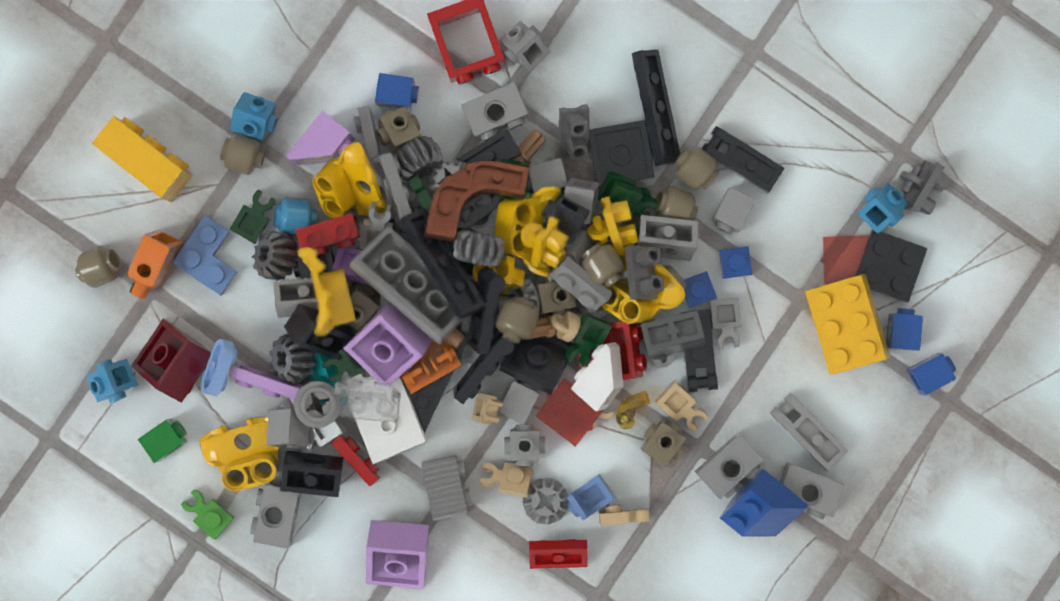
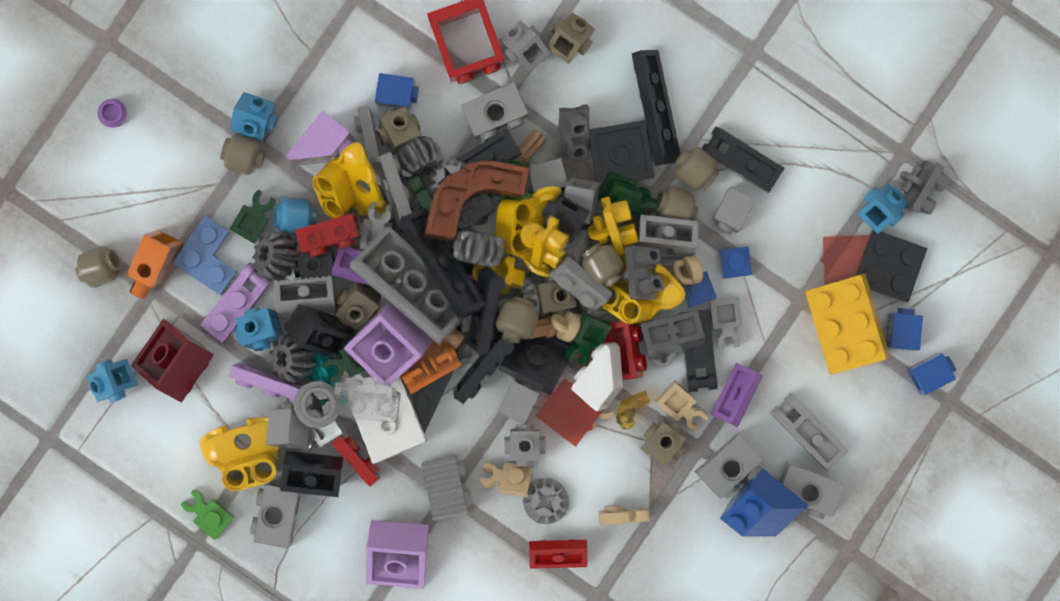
(112, 113): none -> medium lavender plate
(143, 157): yellow brick -> none
(163, 439): green brick -> none
(217, 368): light blue plate -> none
(234, 302): none -> lavender plate
(258, 328): none -> dark azure brick
(331, 293): yellow piece -> none
(486, 409): tan plate -> none
(570, 37): none -> dark tan brick
(590, 498): medium blue bracket -> none
(690, 269): none -> tan tile
(737, 395): none -> medium lavender plate

